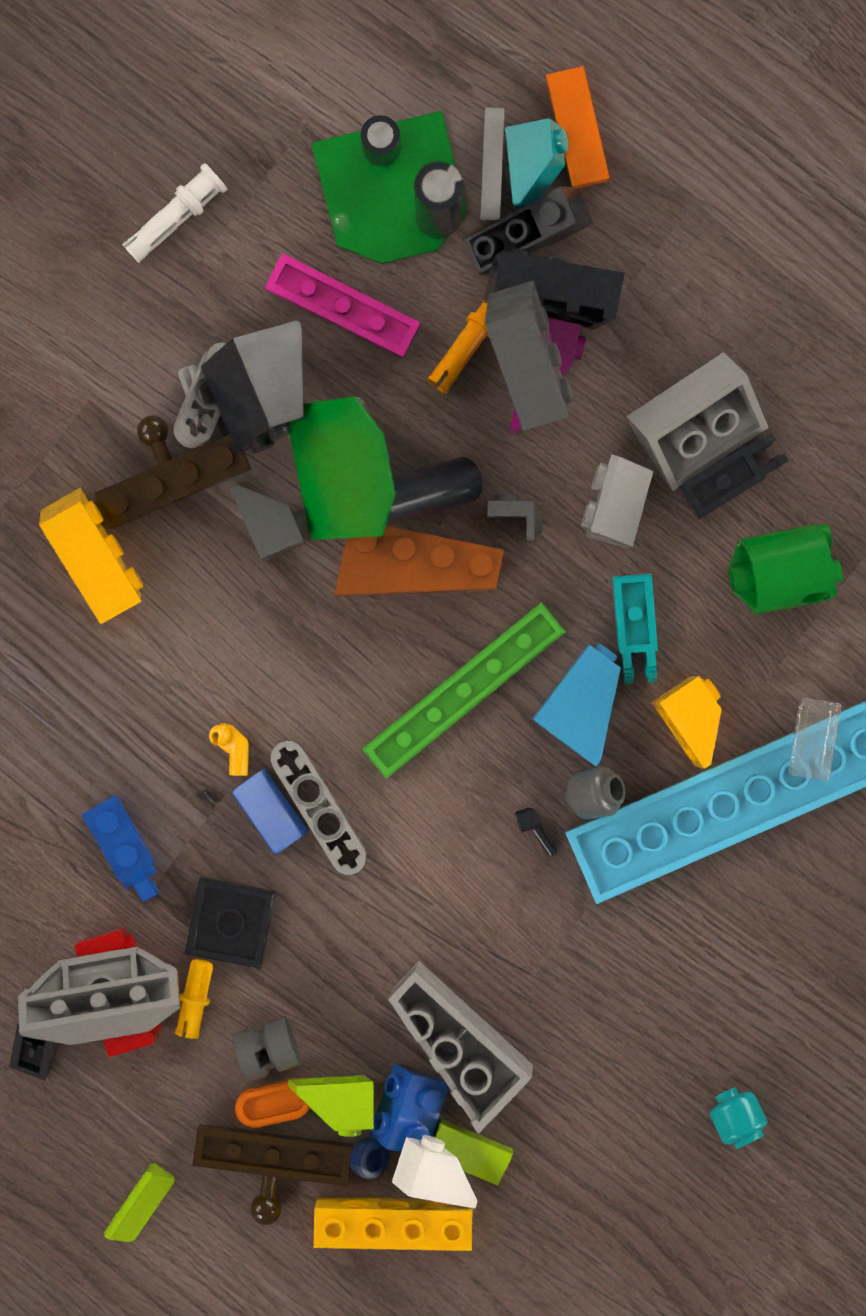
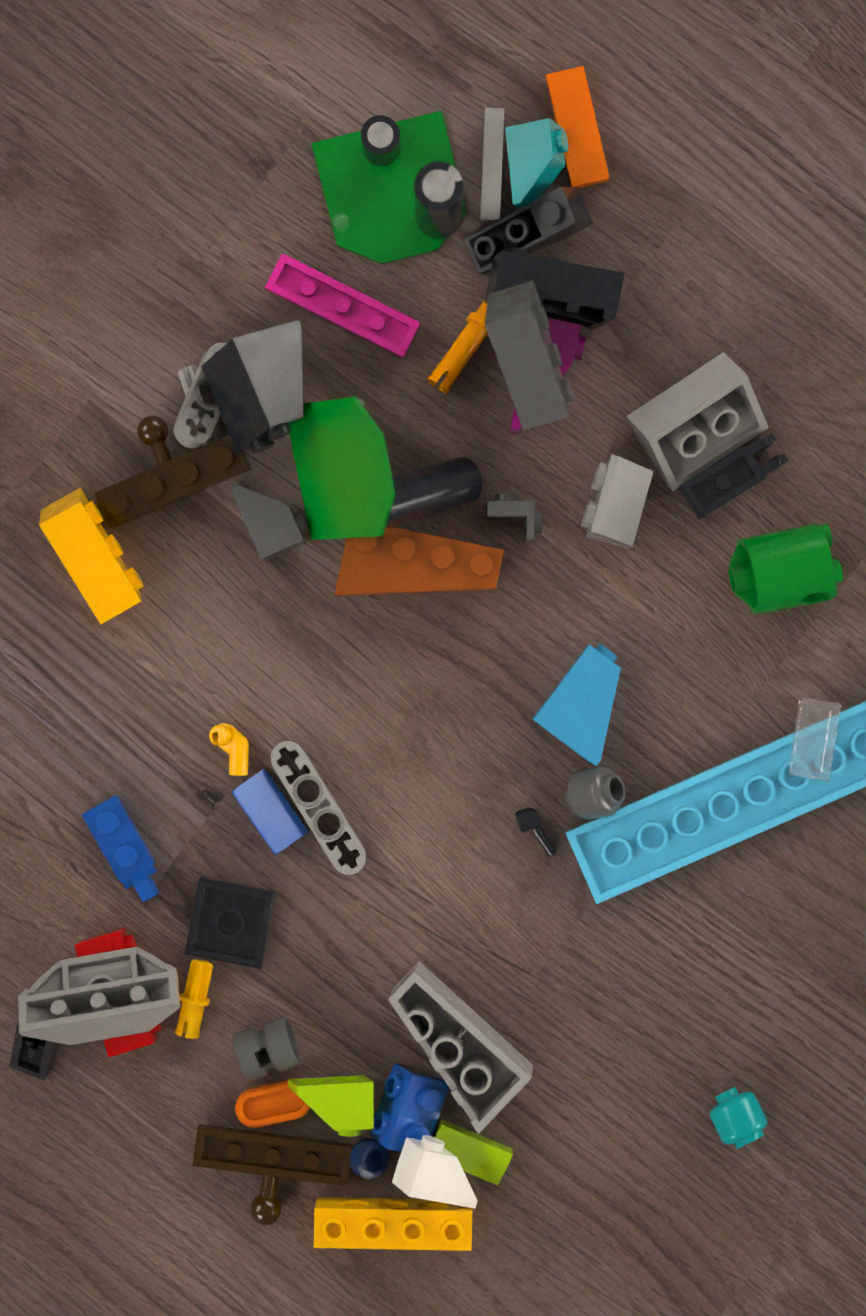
(140, 1204): lime slope -> none
(188, 201): white pin -> none
(463, 690): bright green tile -> none
(635, 623): teal hinge -> none
(692, 717): yellow slope -> none

